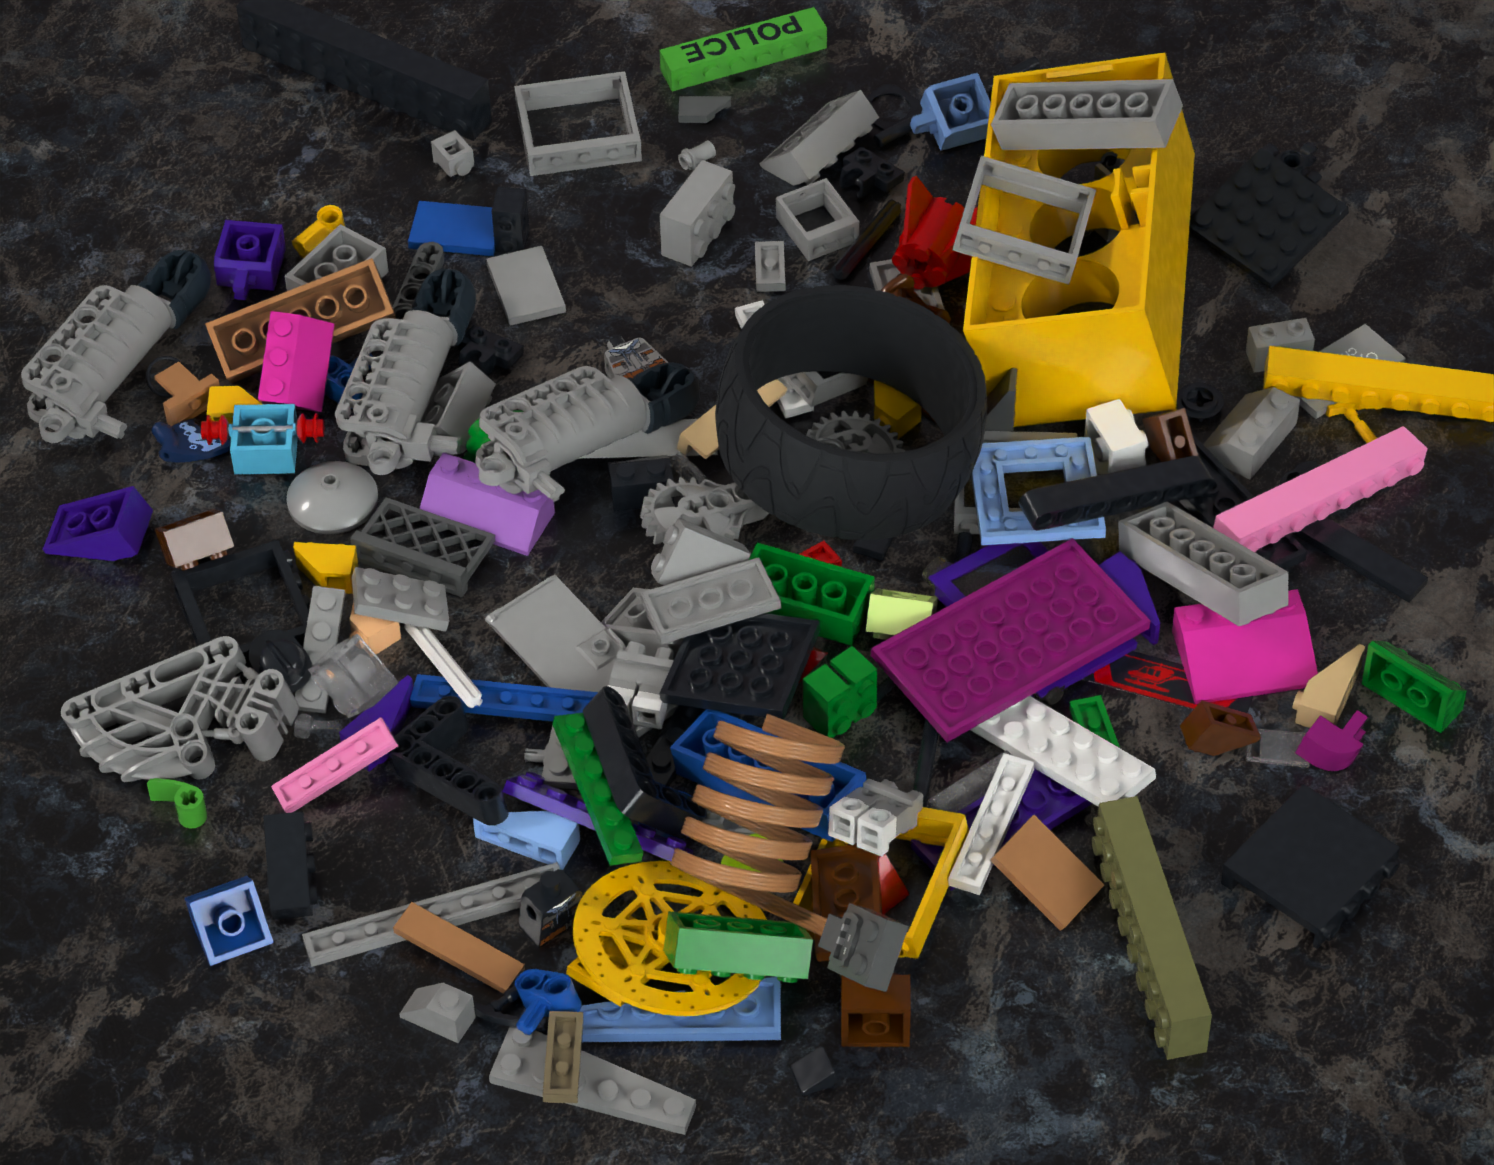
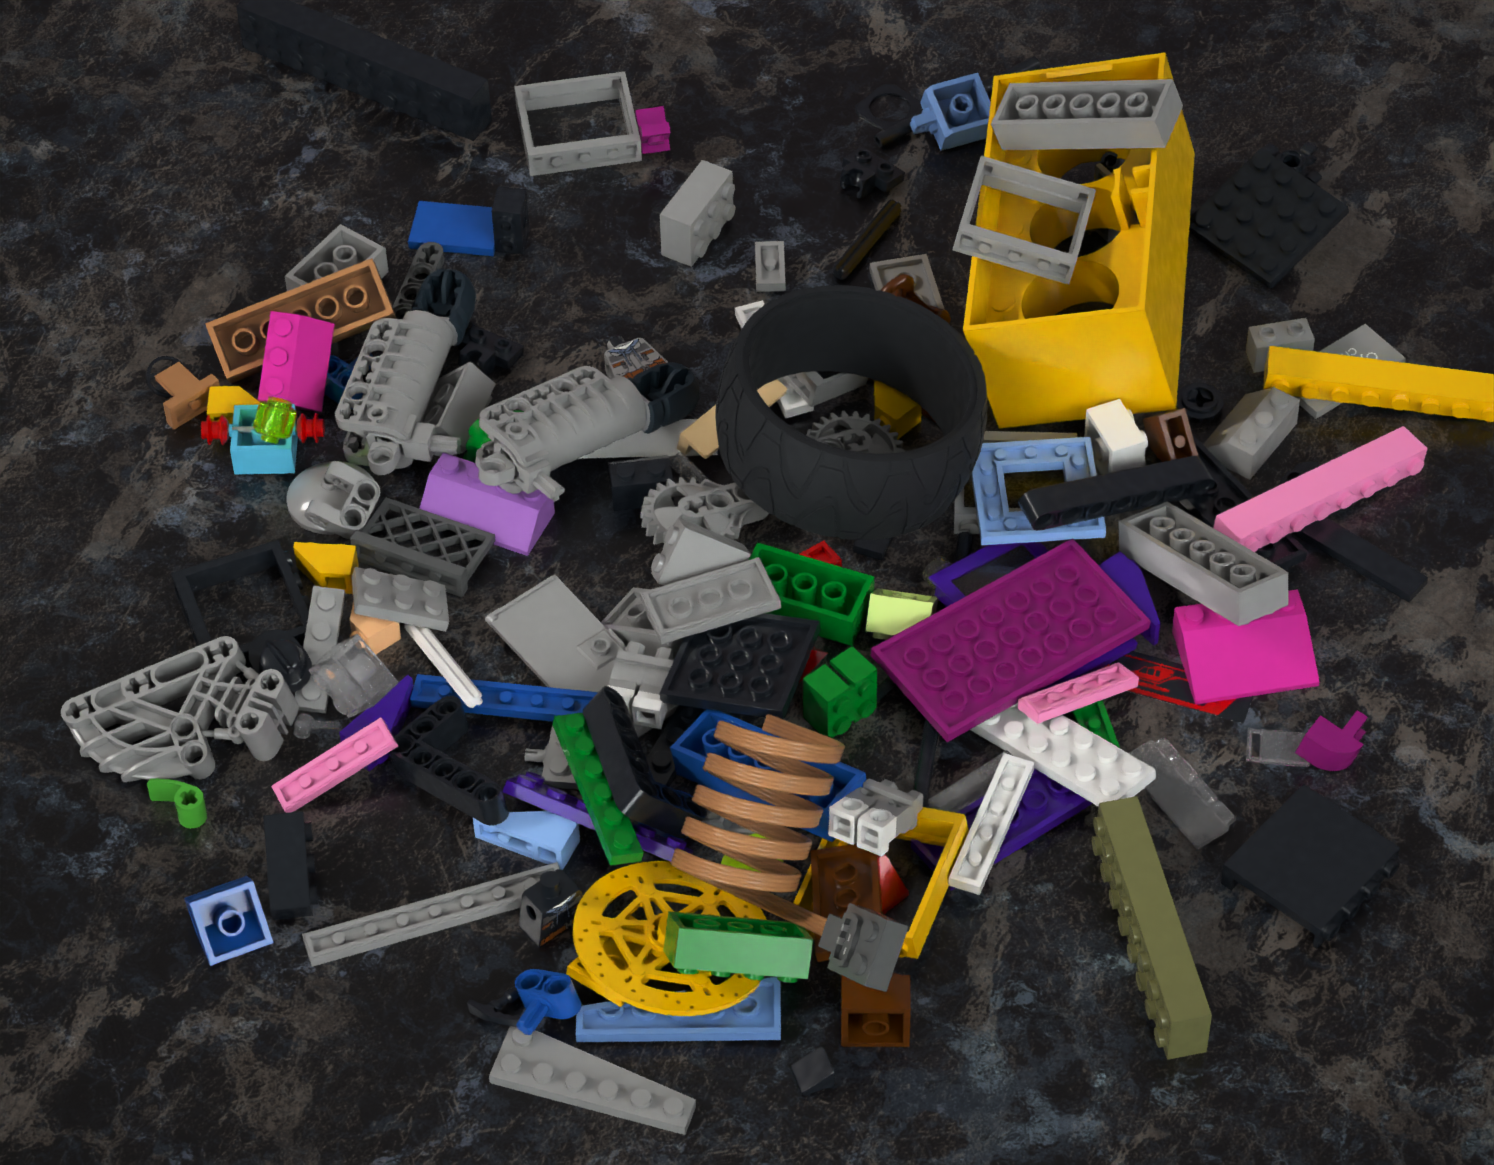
(100, 526): dark purple slope -> none
(109, 347): light grey piece -> none
(184, 442): dark blue arm -> none
(194, 539): brick -> none
(249, 256): dark purple hinge -> none
(275, 419): none -> clear neon green head
(327, 220): yellow piece -> none
(351, 482): none -> light grey piece
(441, 1010): light grey slope -> none
(456, 160): light grey brick -> none
(458, 948): medium nougat tile -> none
(526, 285): light grey tile -> none
(563, 1057): dark tan plate -> none
(653, 130): none -> magenta brick
(692, 157): light grey pin -> none
(701, 108): dark grey tile -> none
(743, 49): bright green brick -> none
(822, 139): light grey slope -> none
(827, 237): light grey window -> none
(929, 239): red brick -> none
(1002, 404): dark grey slope -> none
(1047, 872): medium nougat tile -> none
(1078, 692): none -> bright pink tile
(1182, 795): none -> clear windscreen
(1218, 729): reddish brown slope -> none
(1329, 689): tan slope -> none
(1350, 413): yellow piece -> none
(1412, 685): green slope -> none

